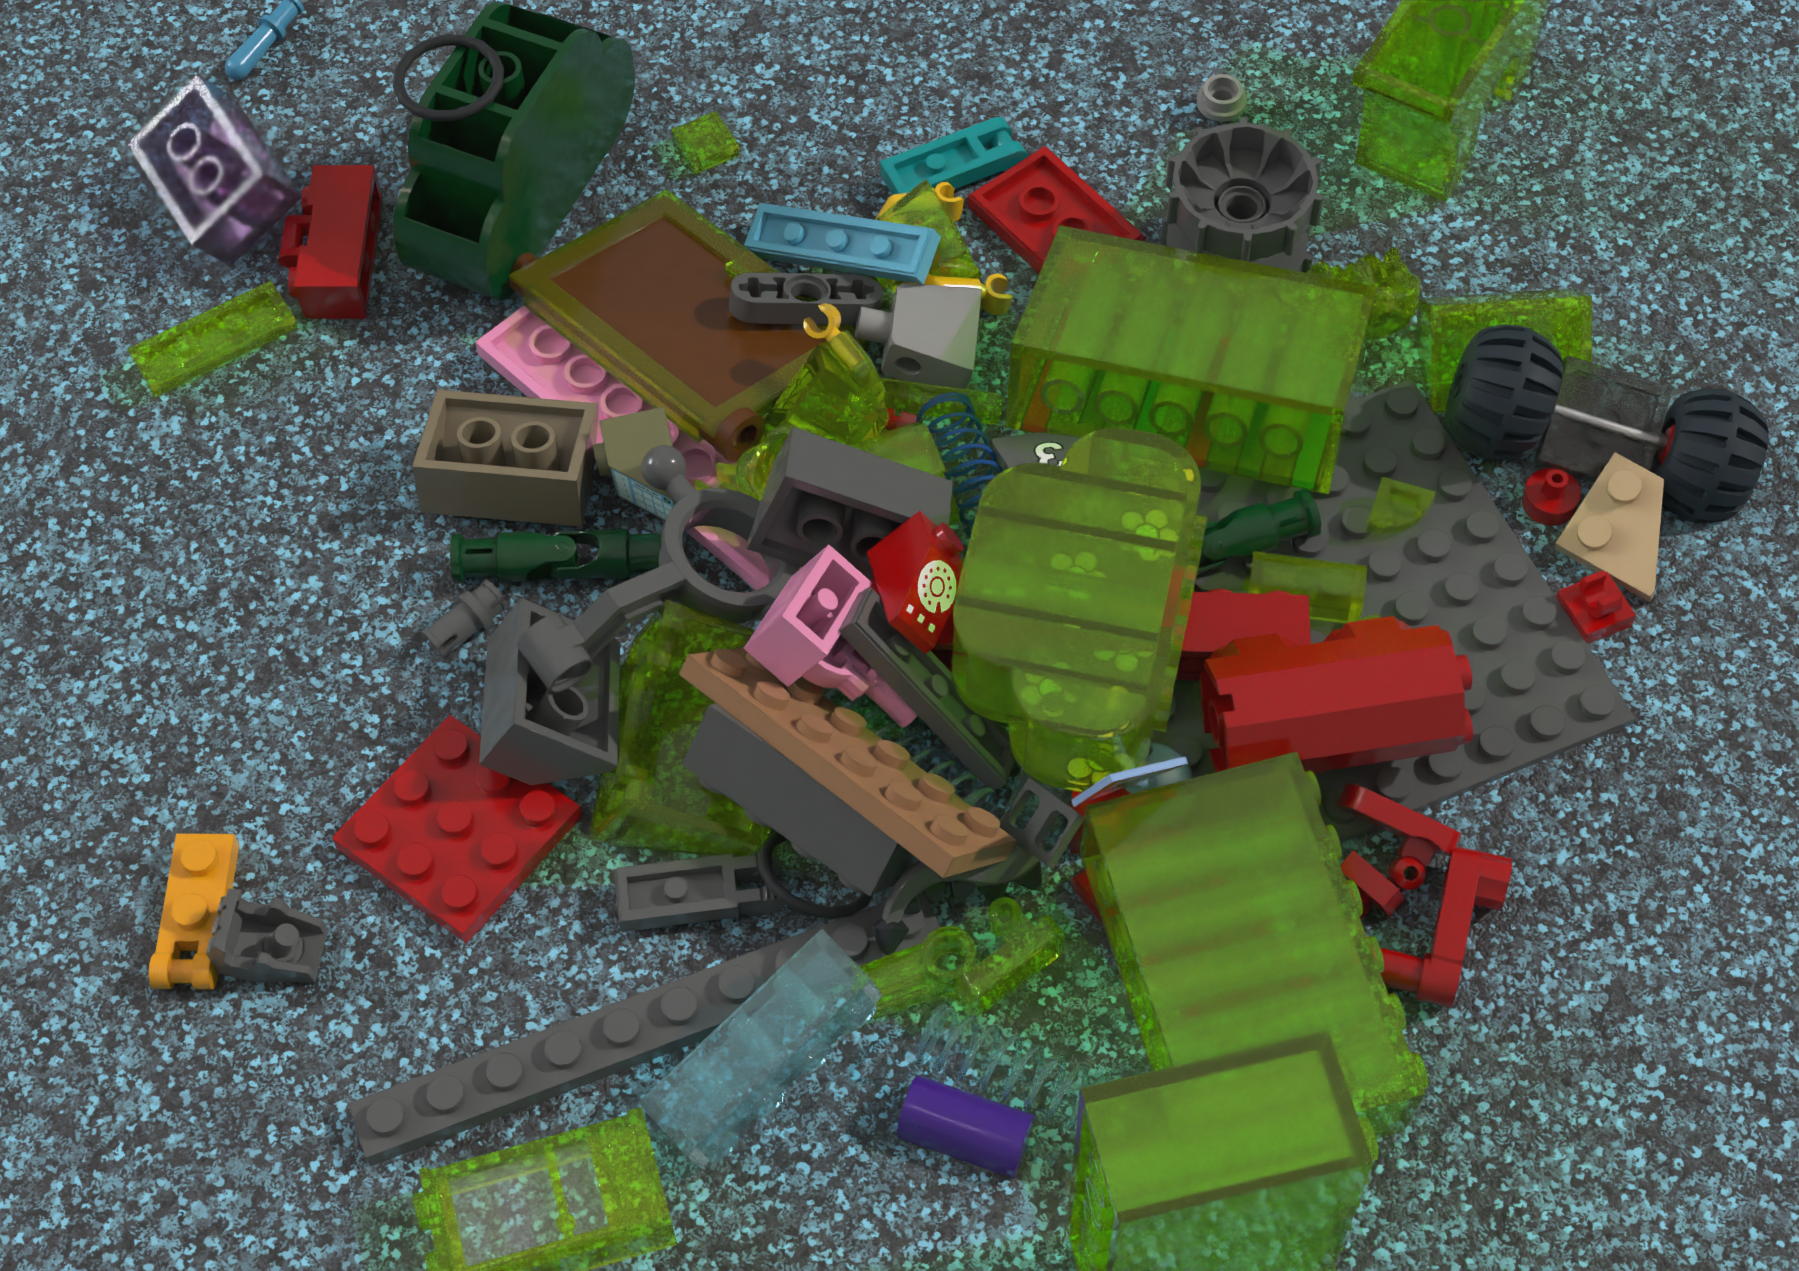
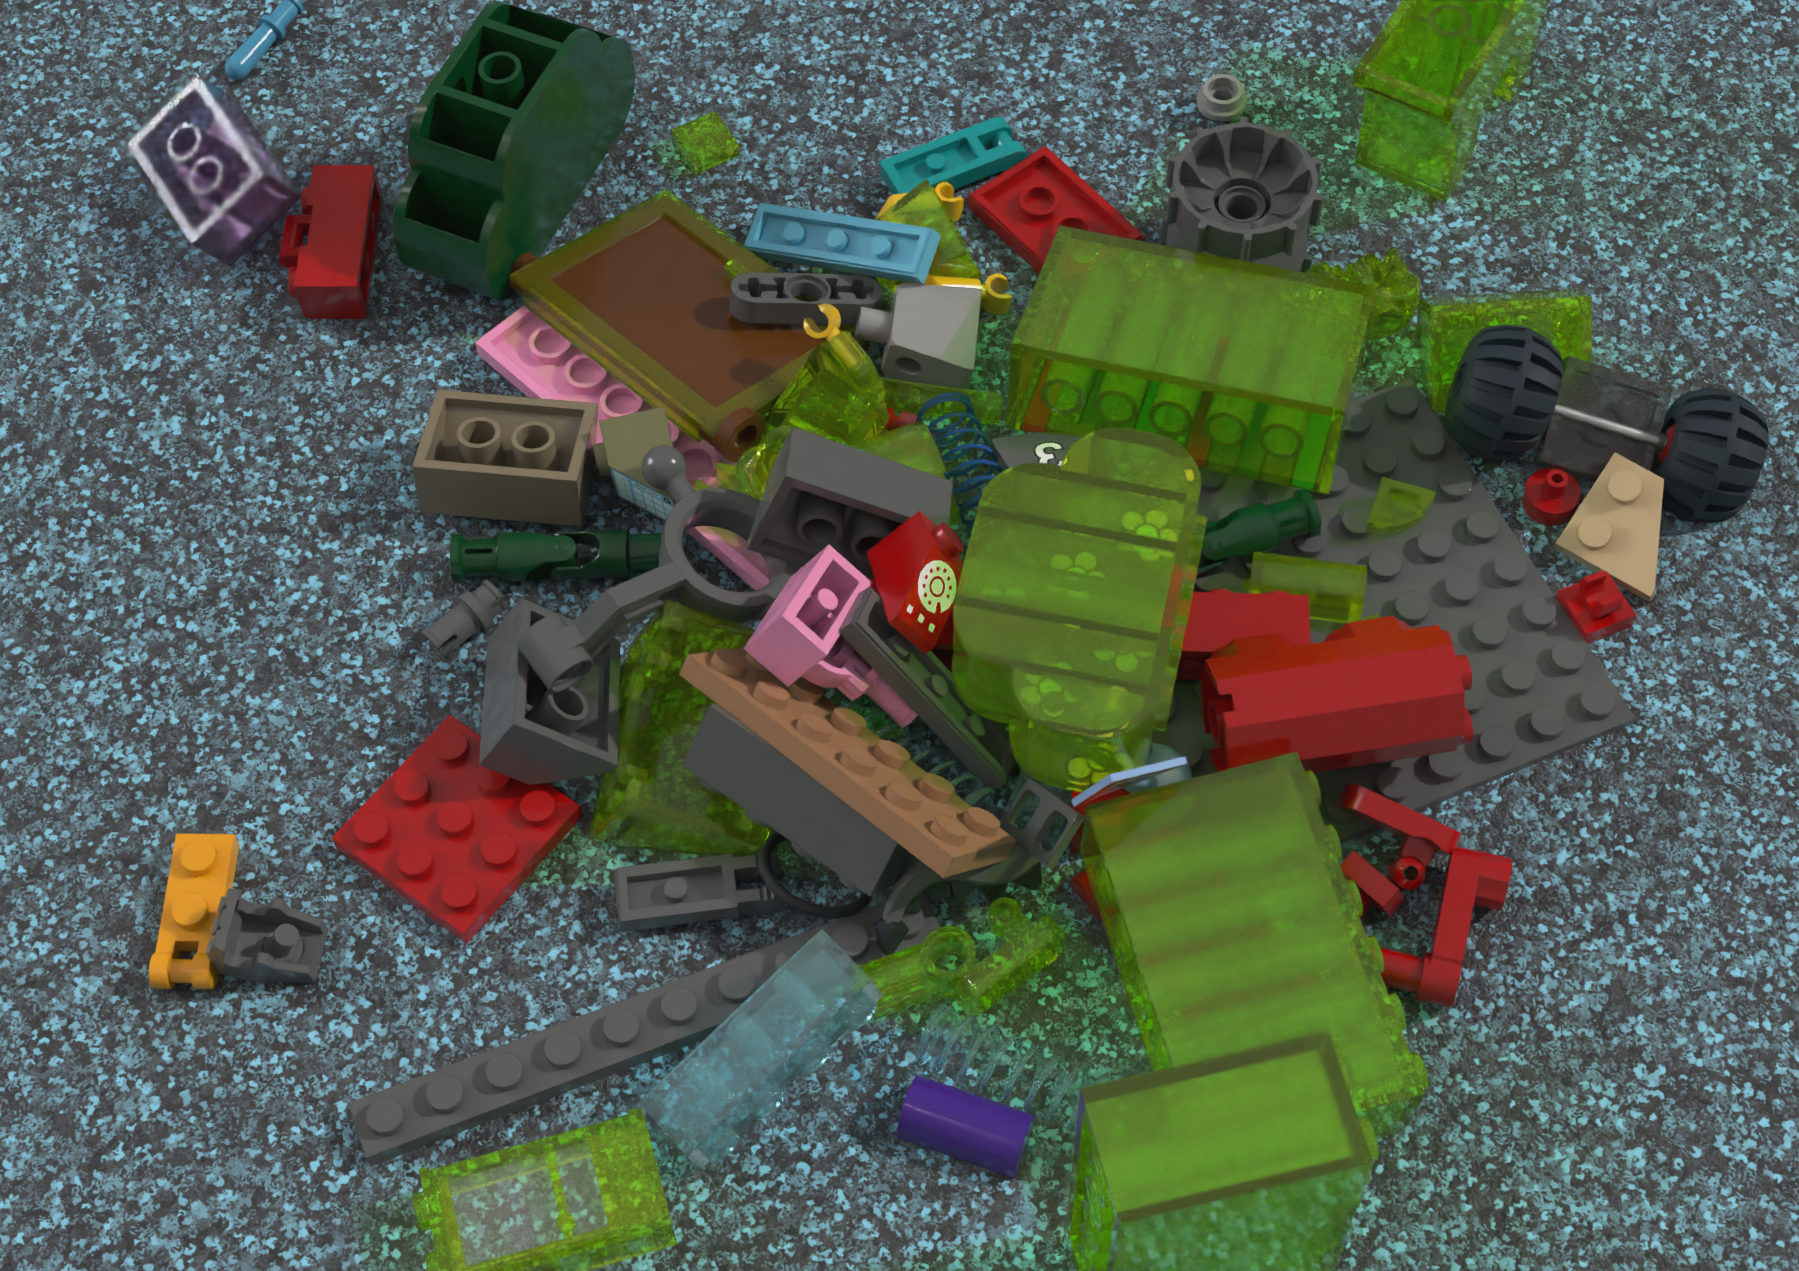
(212, 338): clear neon green plate -> none
(460, 113): black piece -> none

